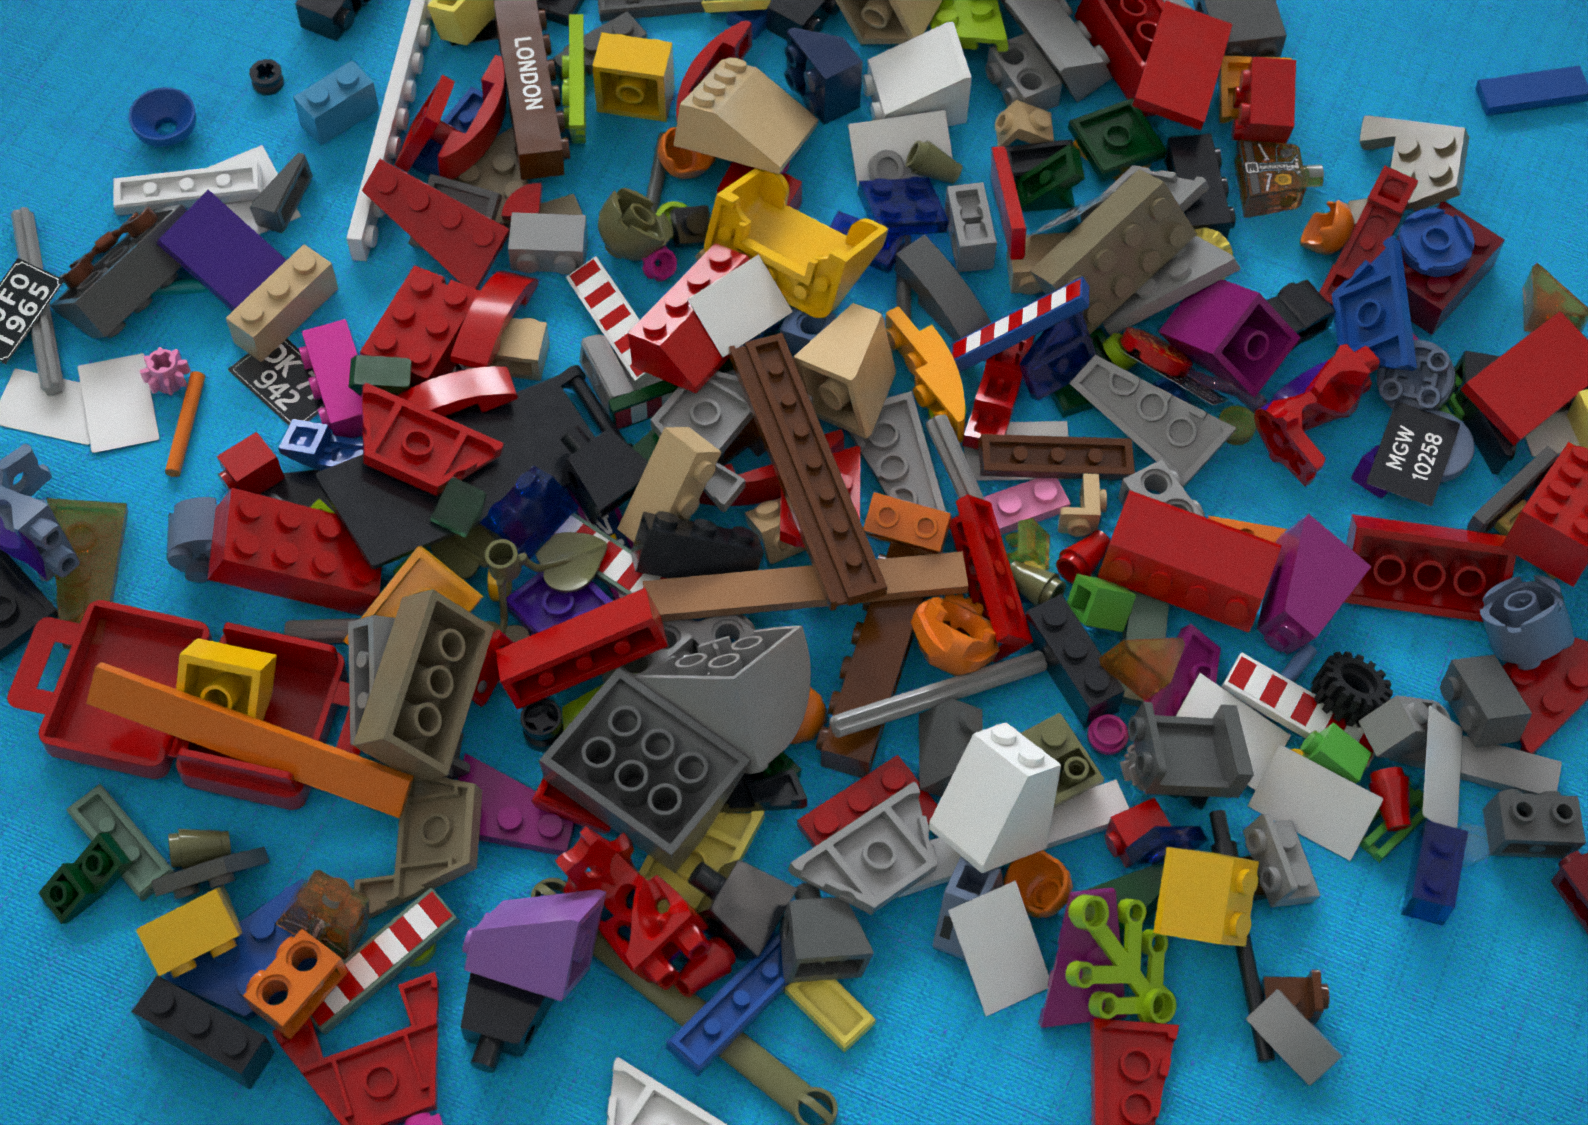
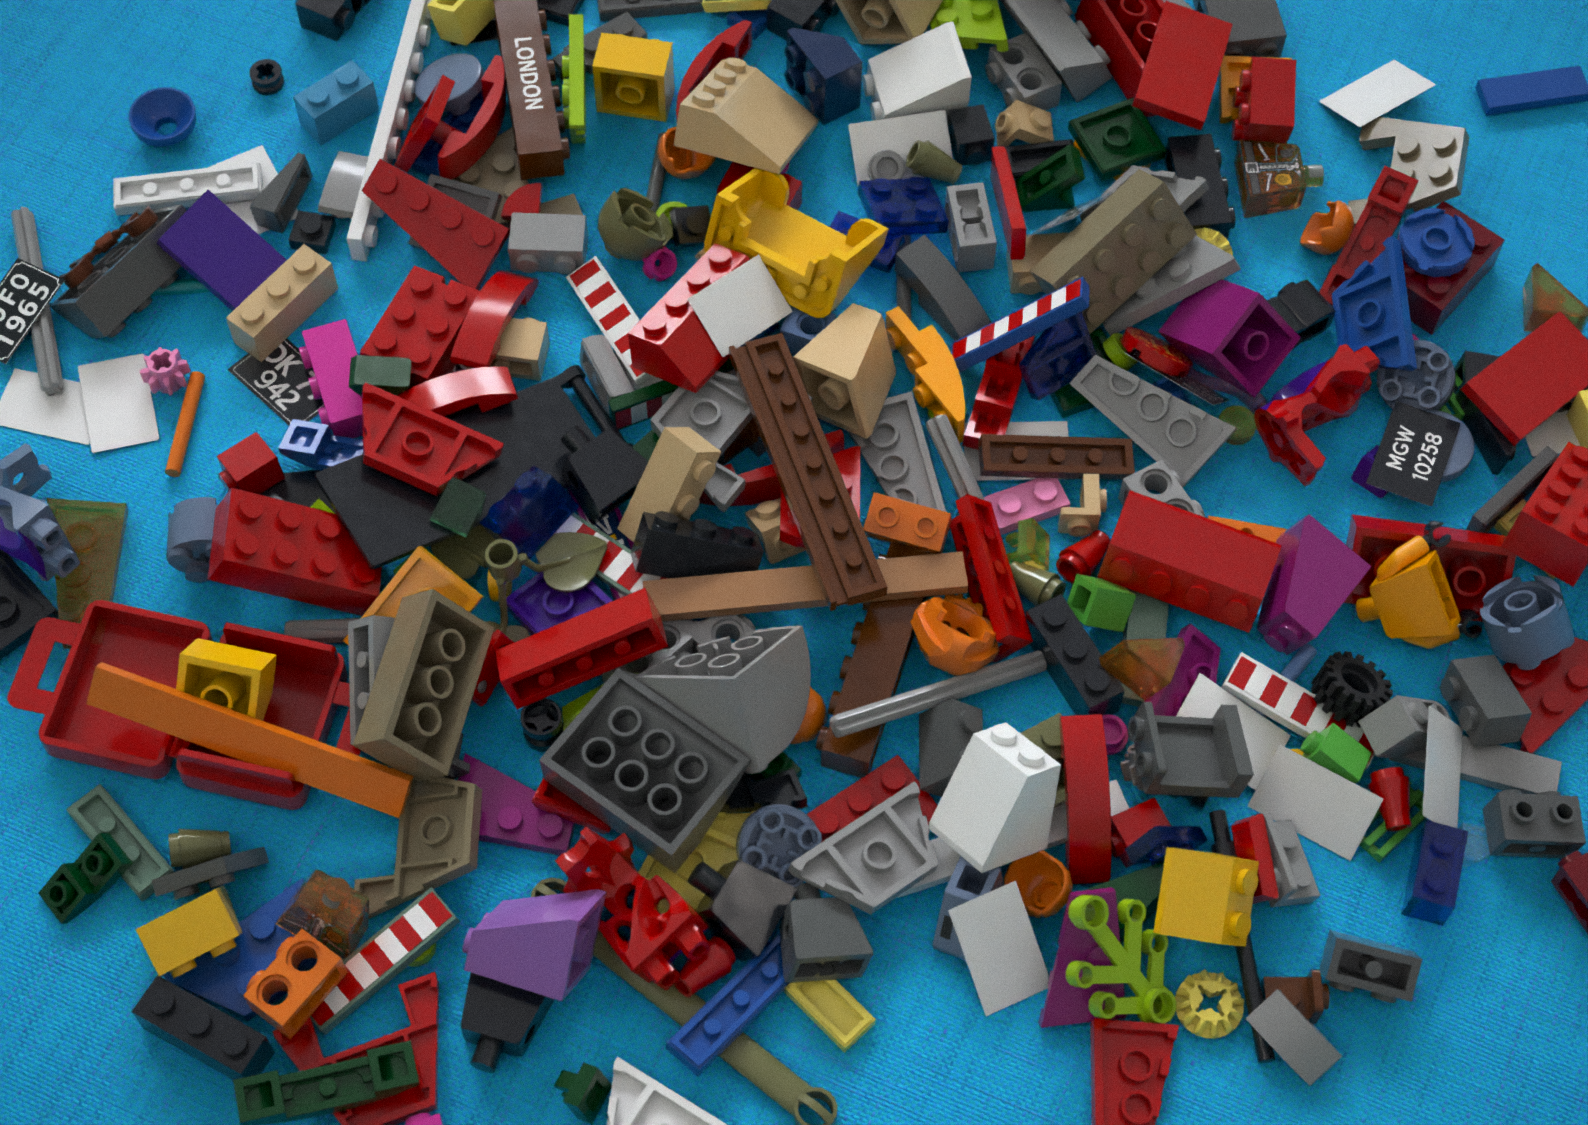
(313, 231): none -> black plate
(326, 1088): none -> dark green slope
(343, 185): none -> light grey slope
(458, 67): none -> sand blue tile
(584, 1091): none -> dark green tile
(775, 838): none -> sand blue tile
(970, 135): none -> black brick
(1086, 798): none -> red slope
(1208, 1022): none -> light yellow gear
(1253, 844): none -> red tile
(1370, 966): none -> dark grey brick
(1377, 93): none -> white sticker
(1415, 596): none -> light orange torso

